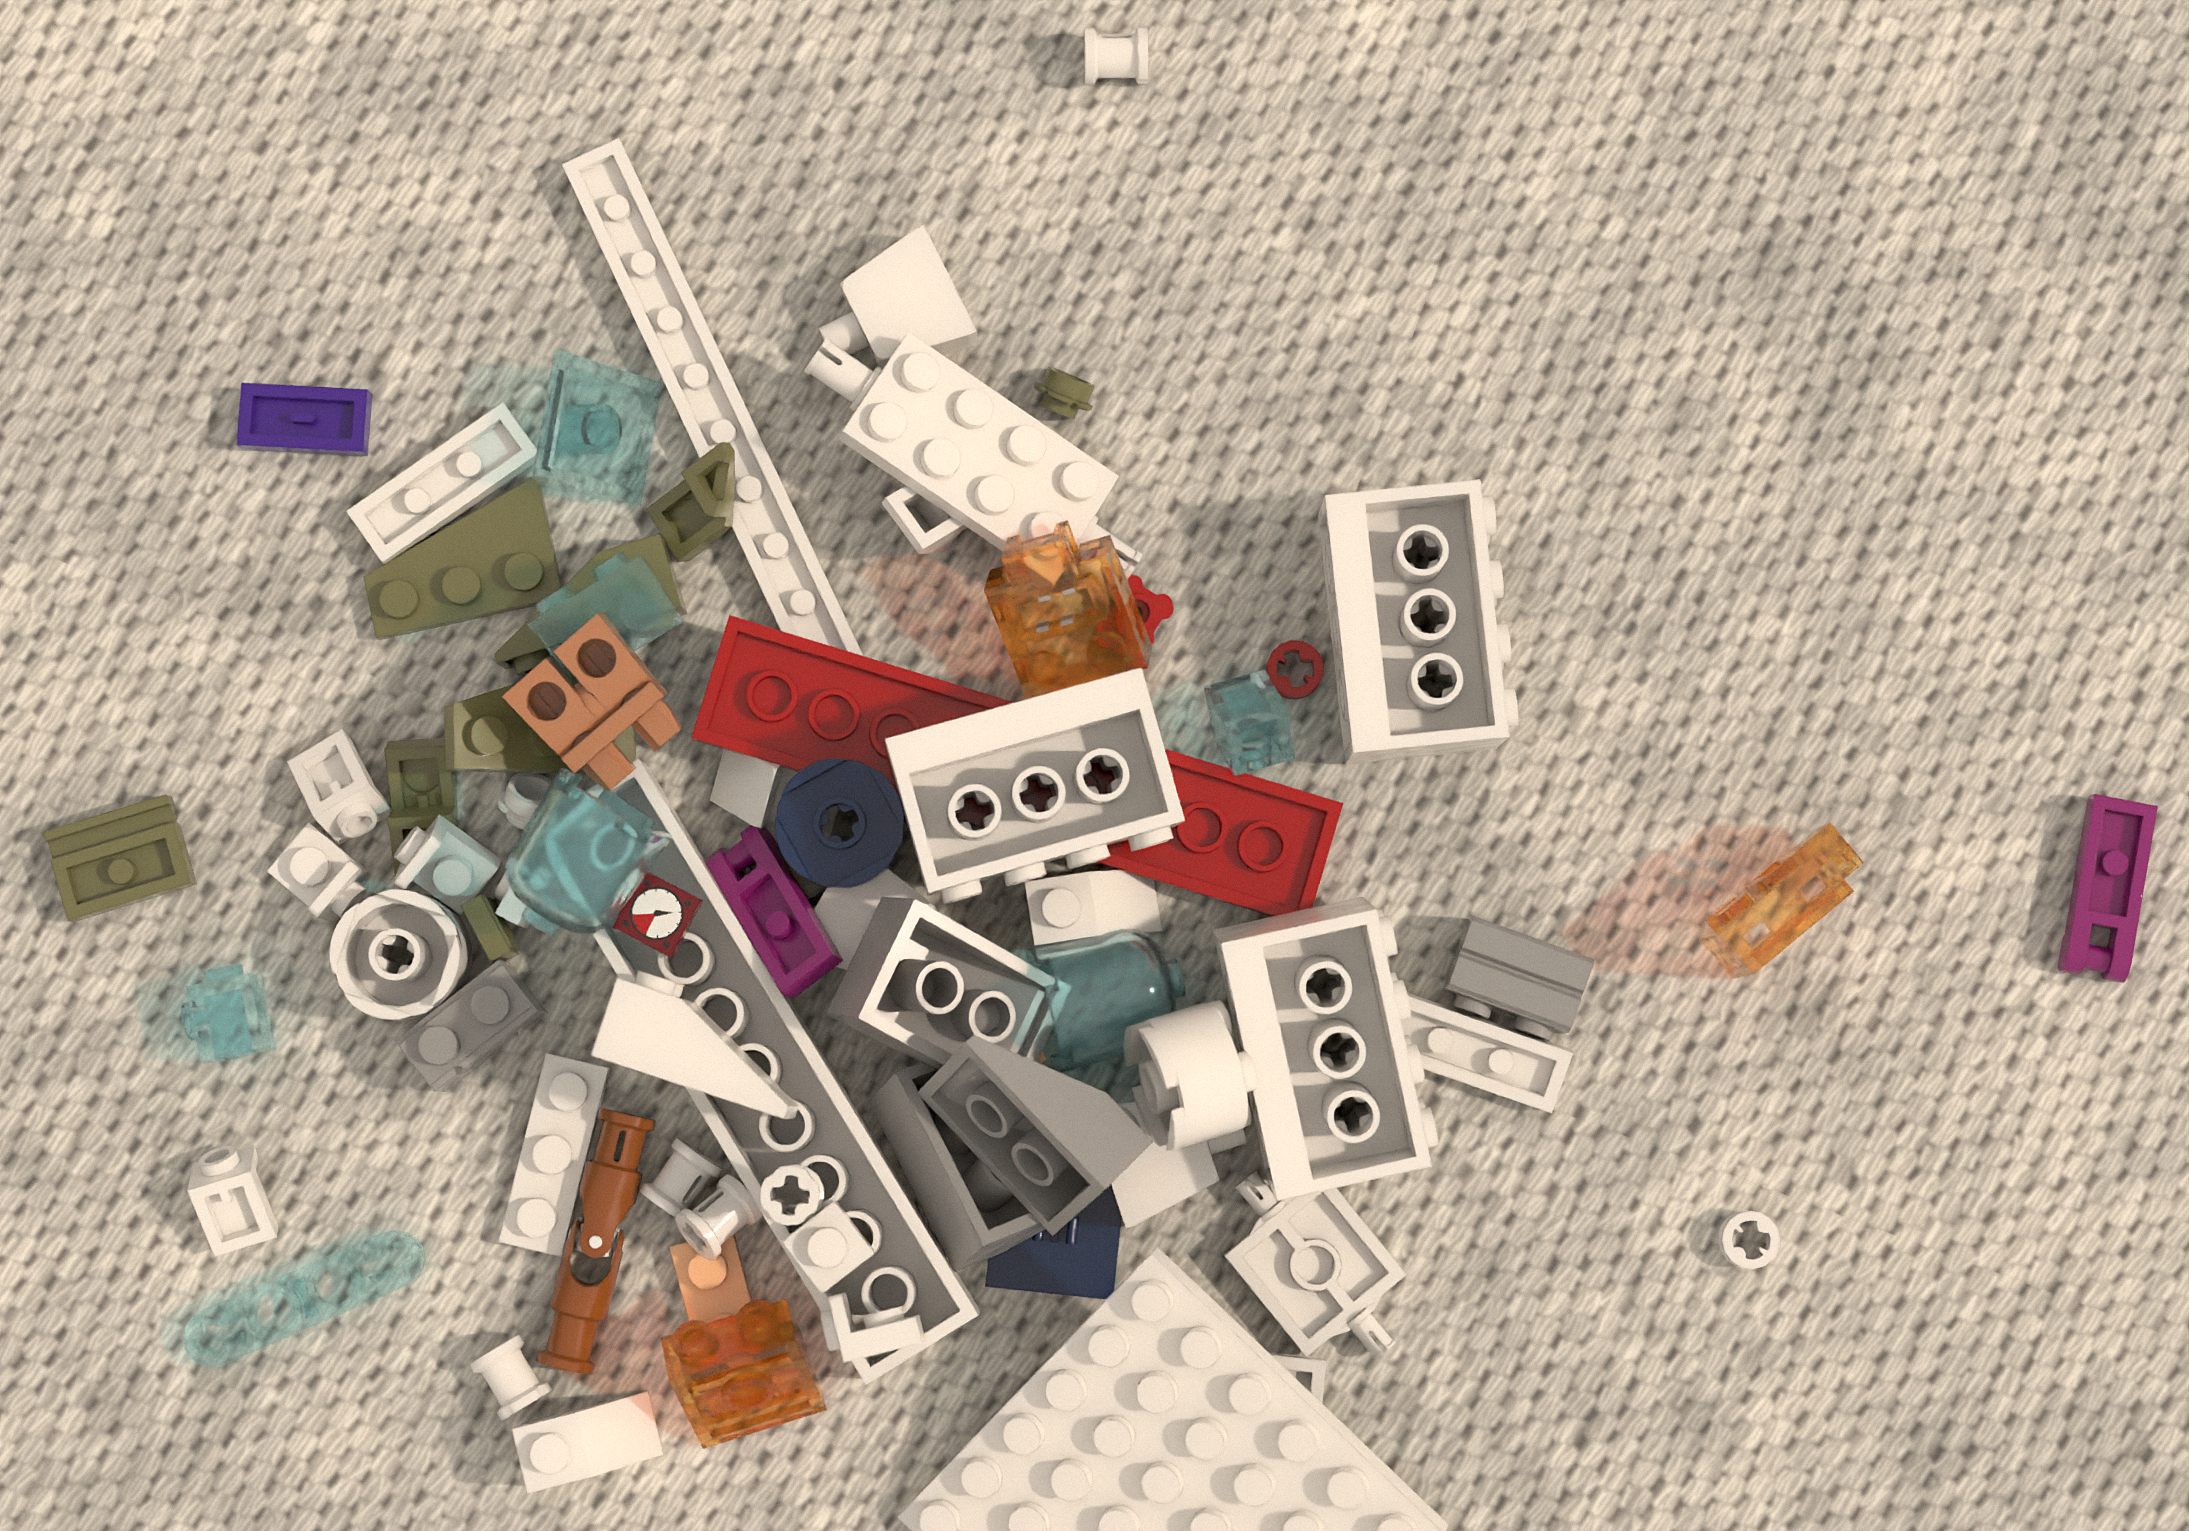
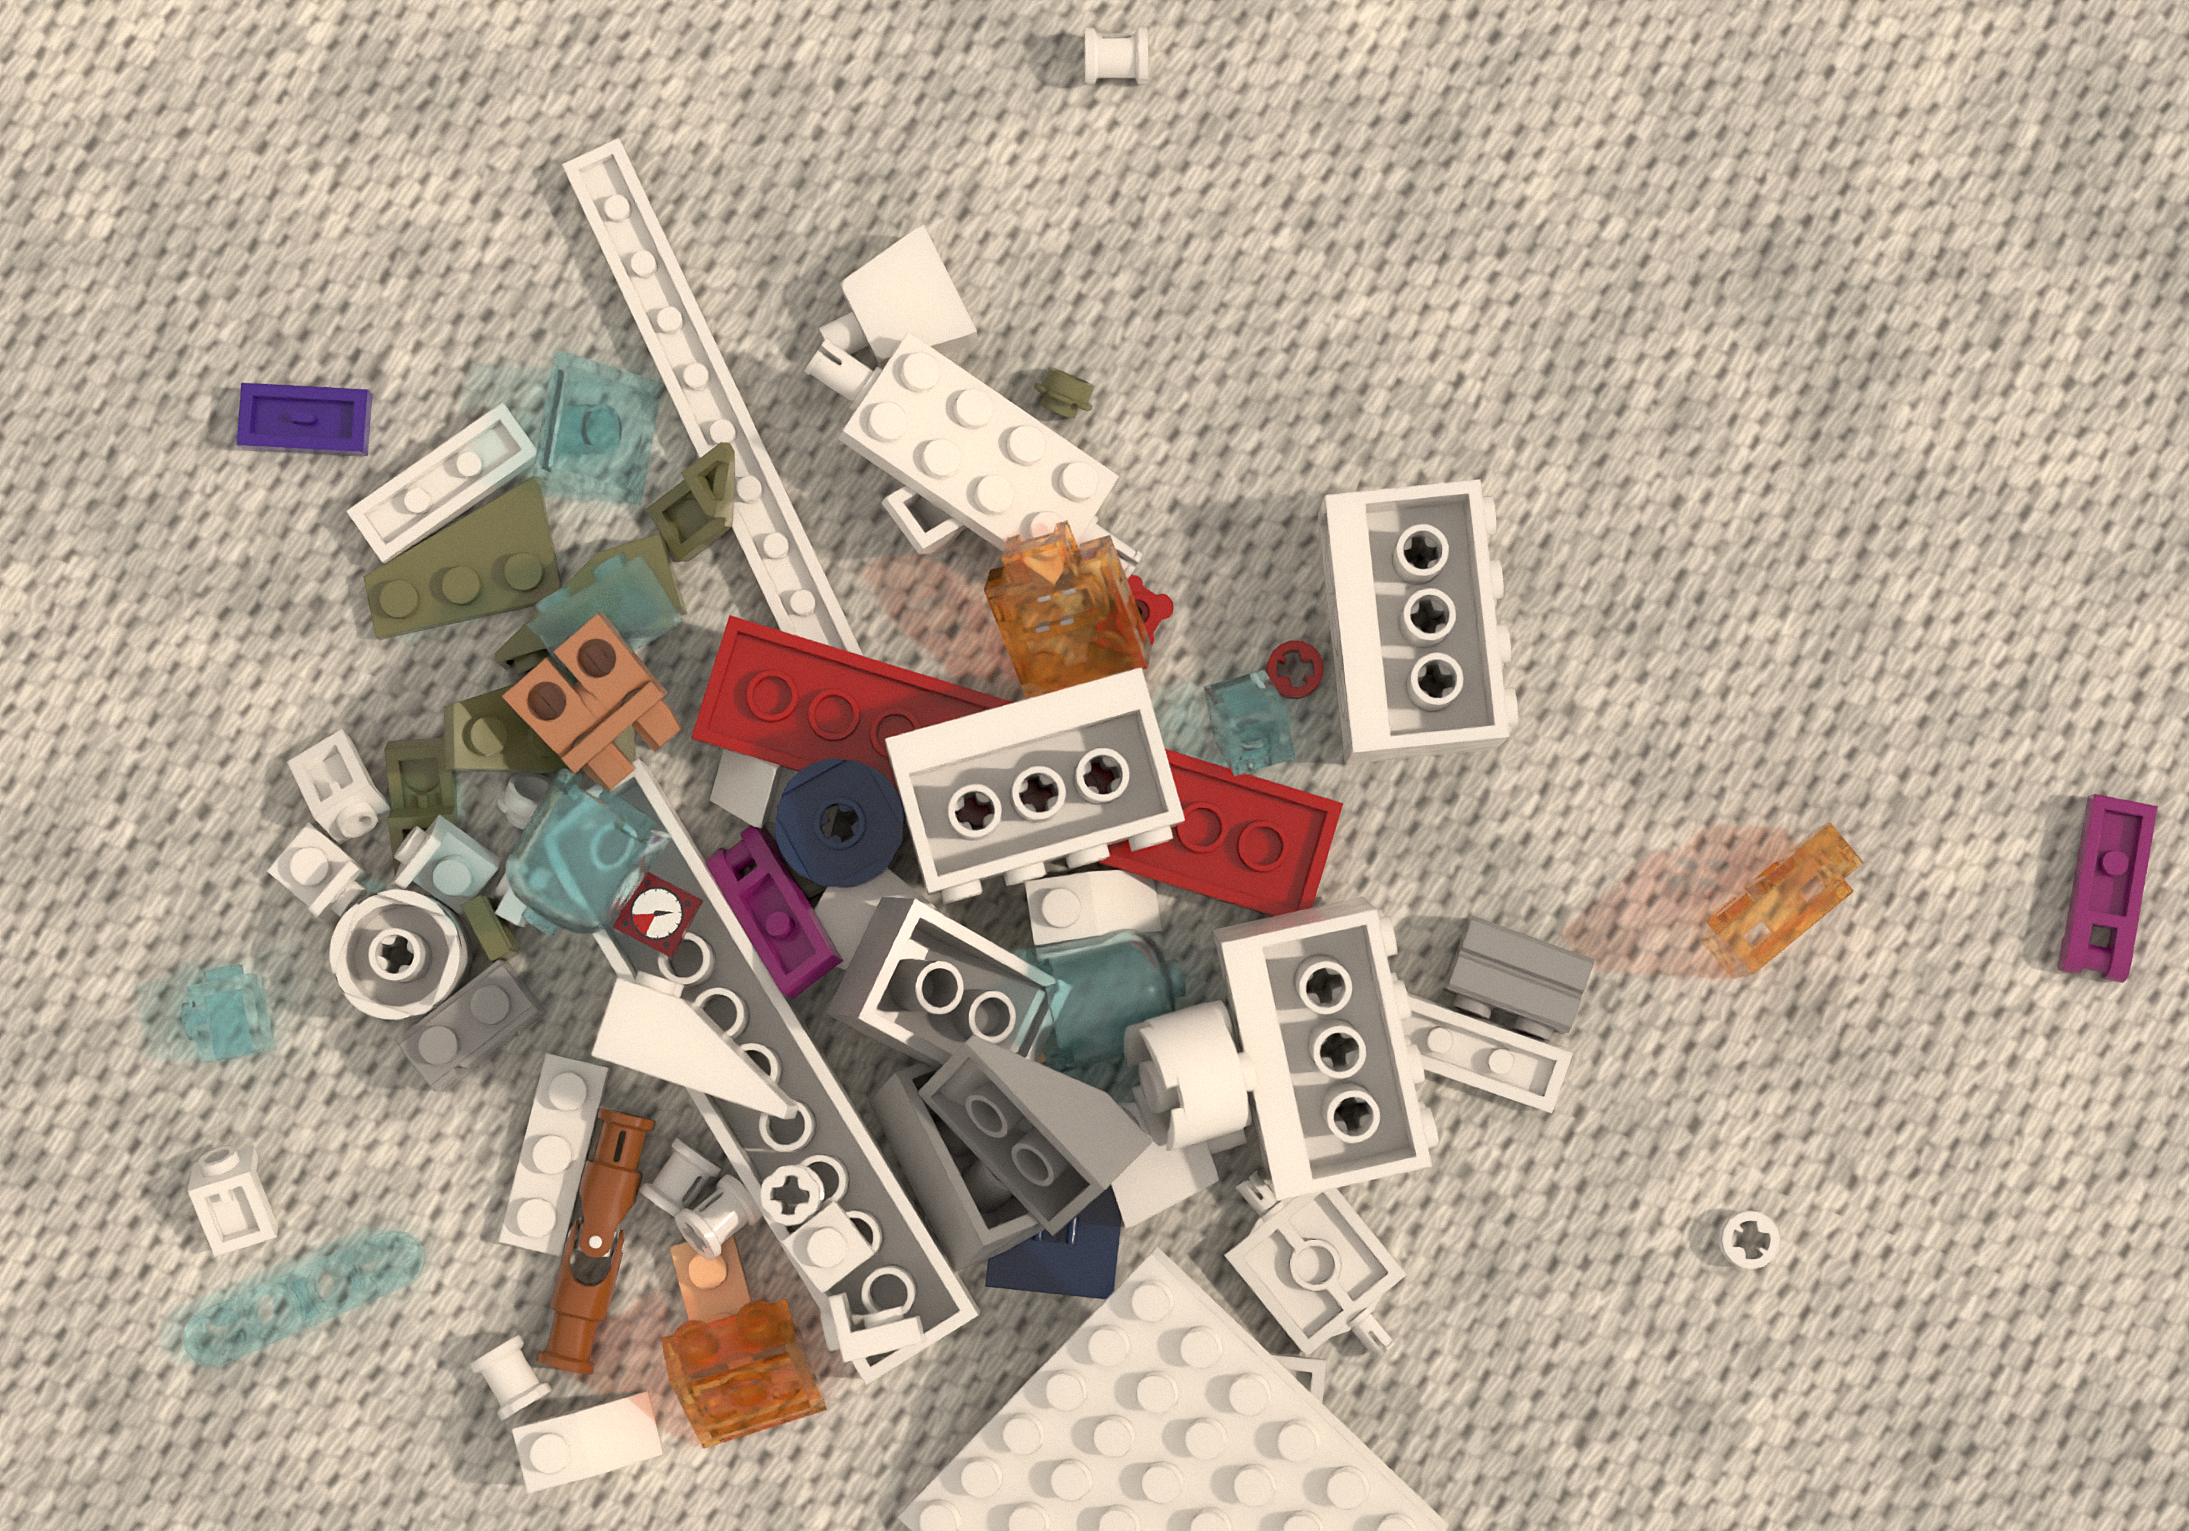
(119, 858): olive plate -> none

